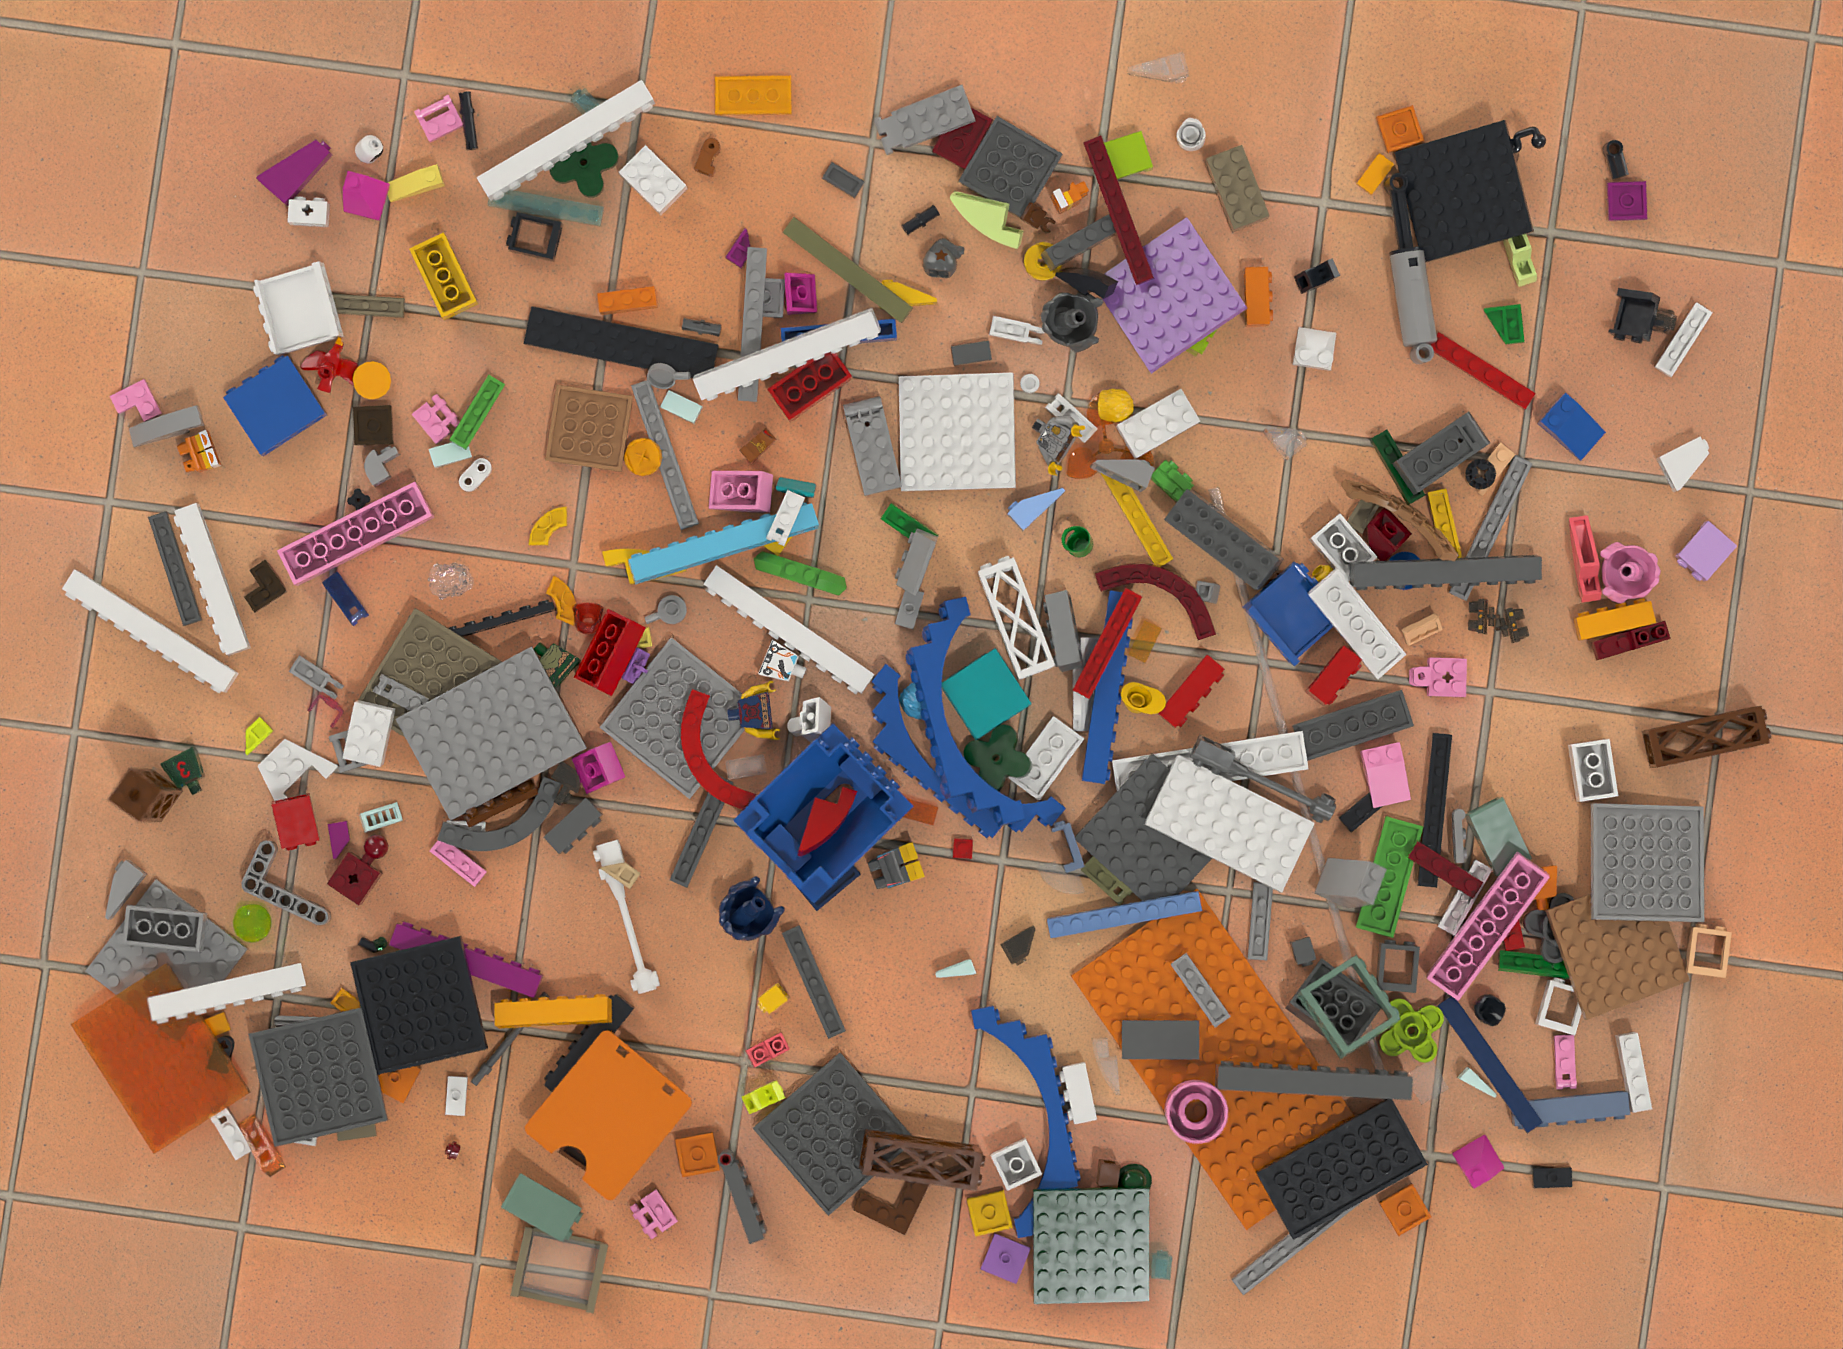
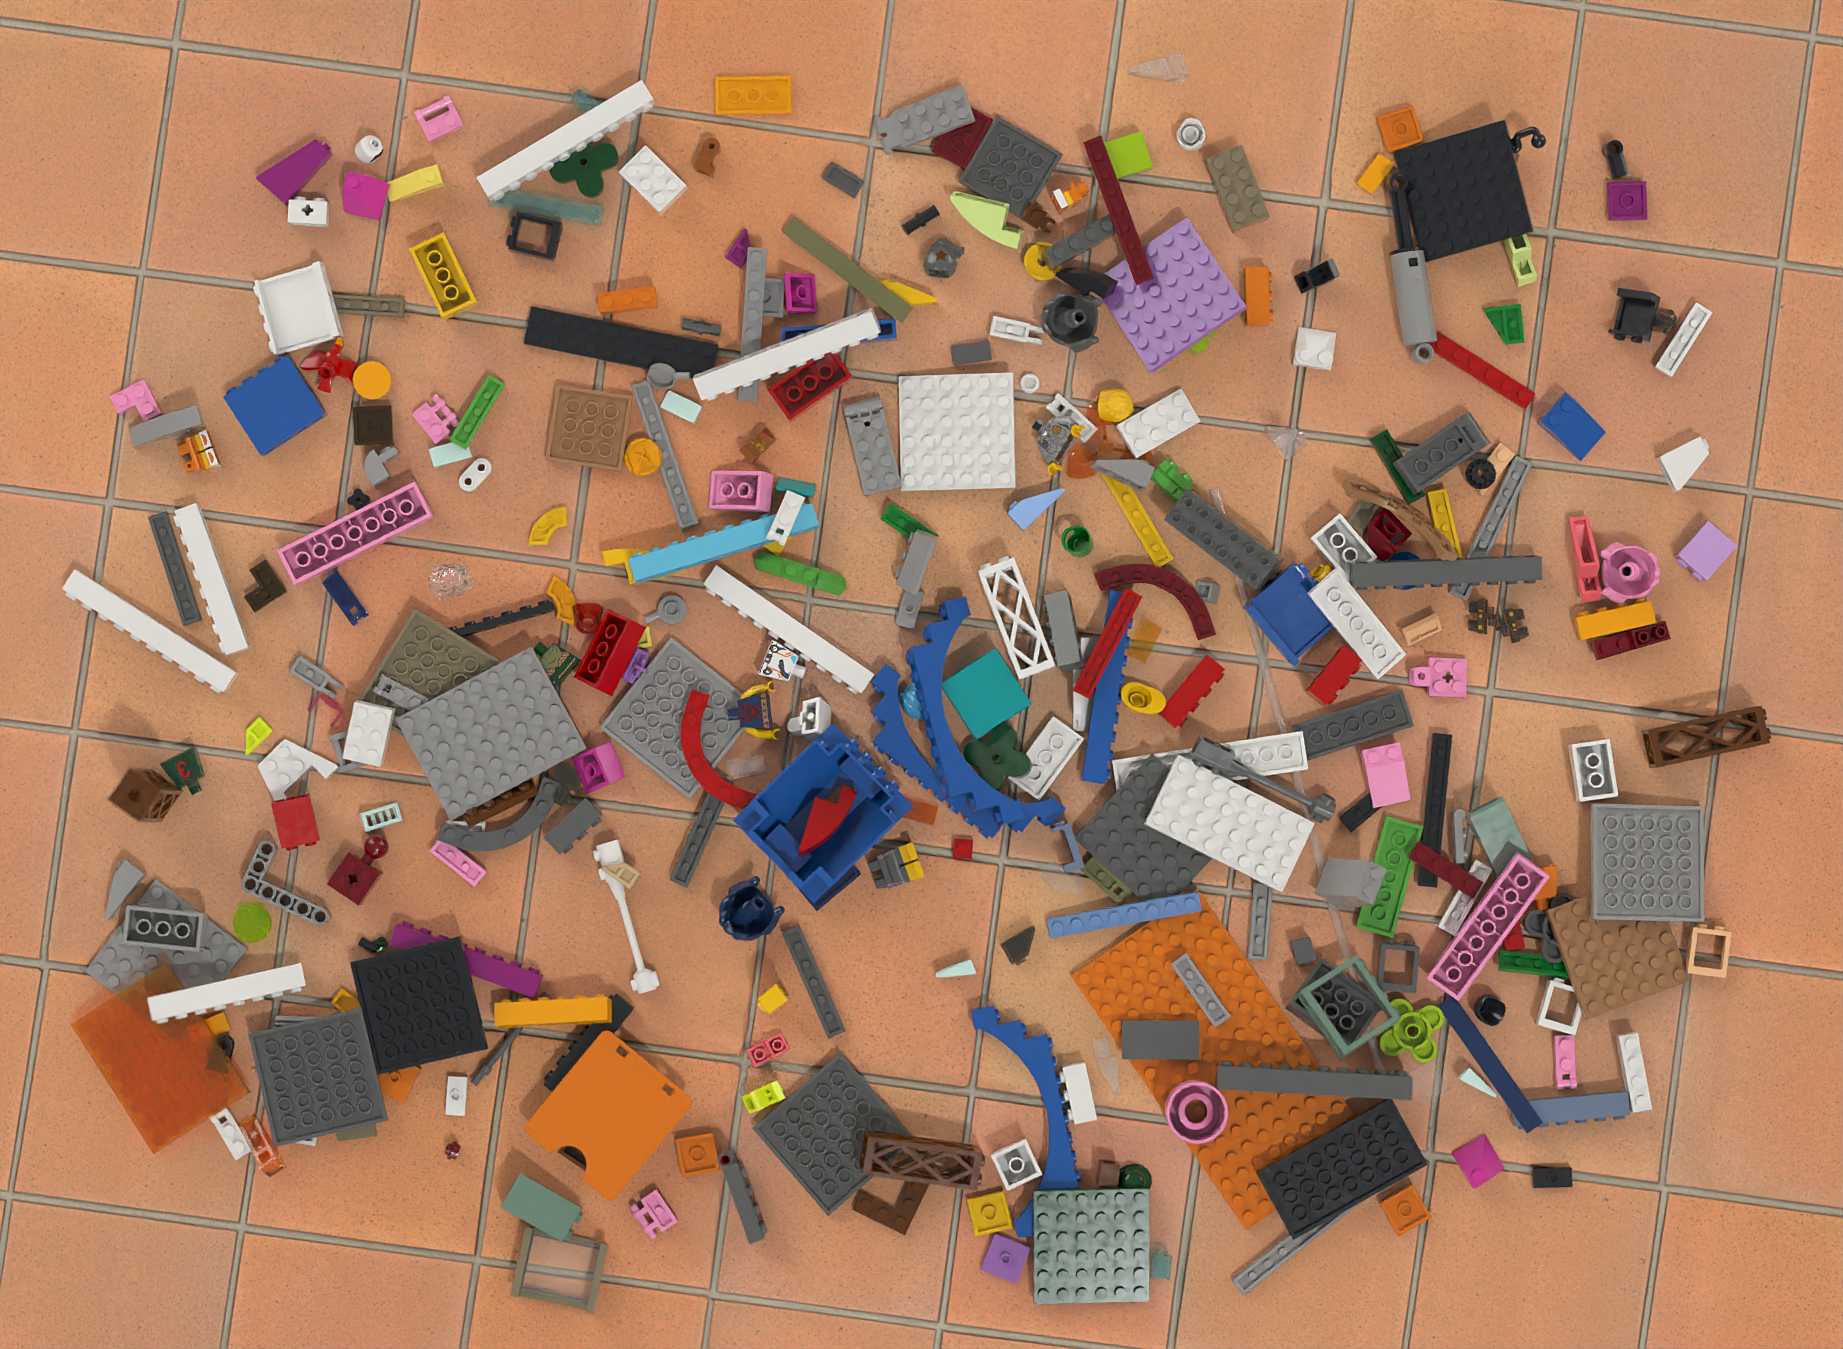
(339, 837): magenta tile -> none
(468, 120): black pin -> none

